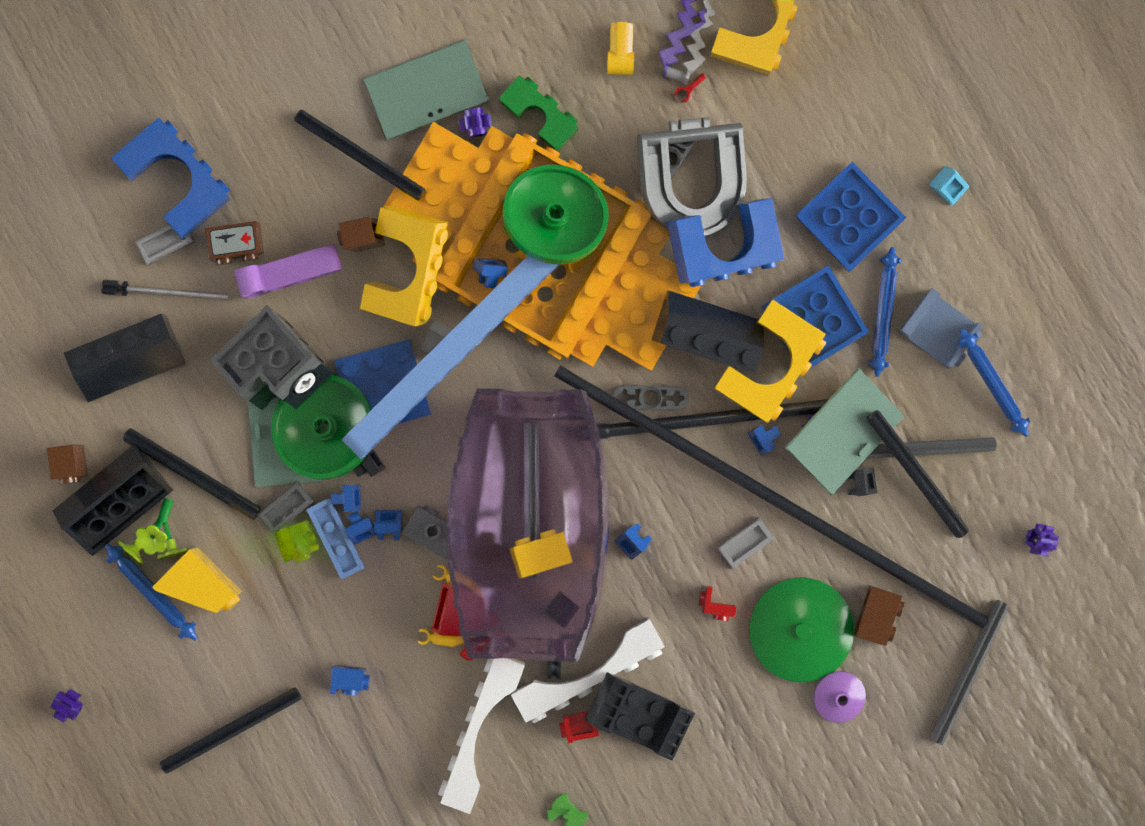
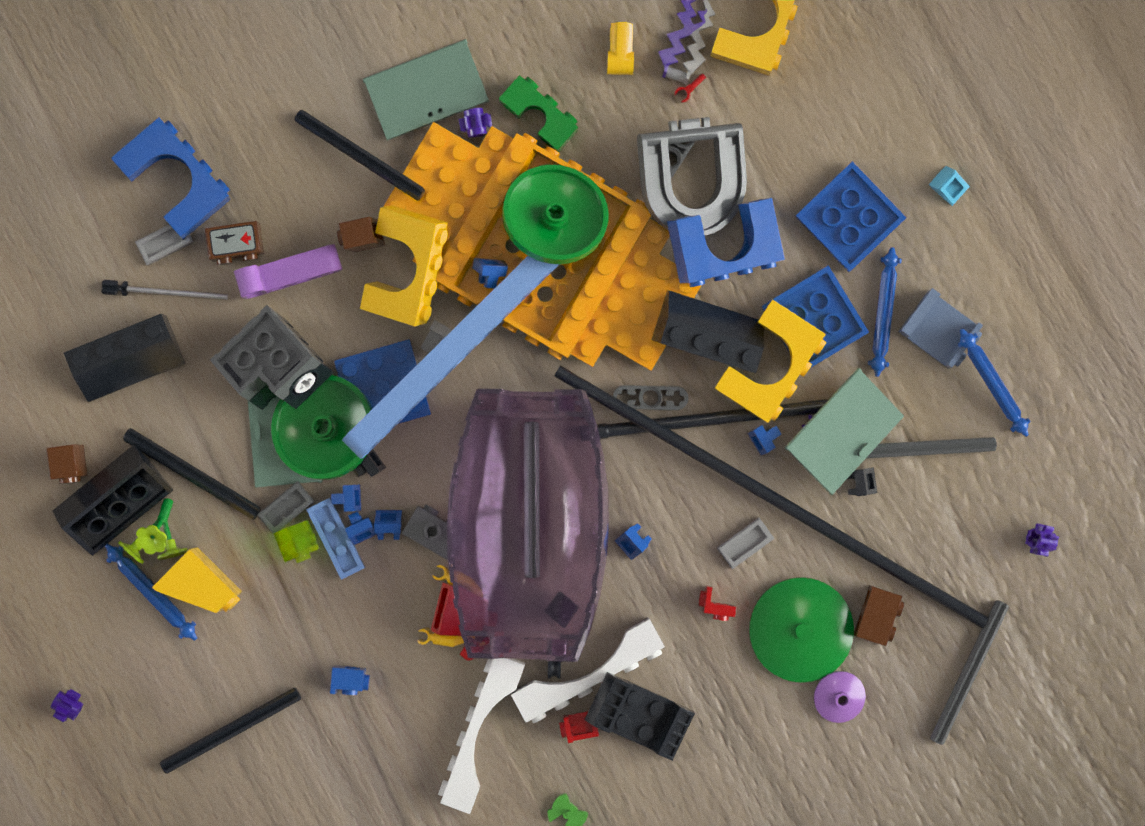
(540, 554): yellow brick -> none
(917, 474): black axle -> none

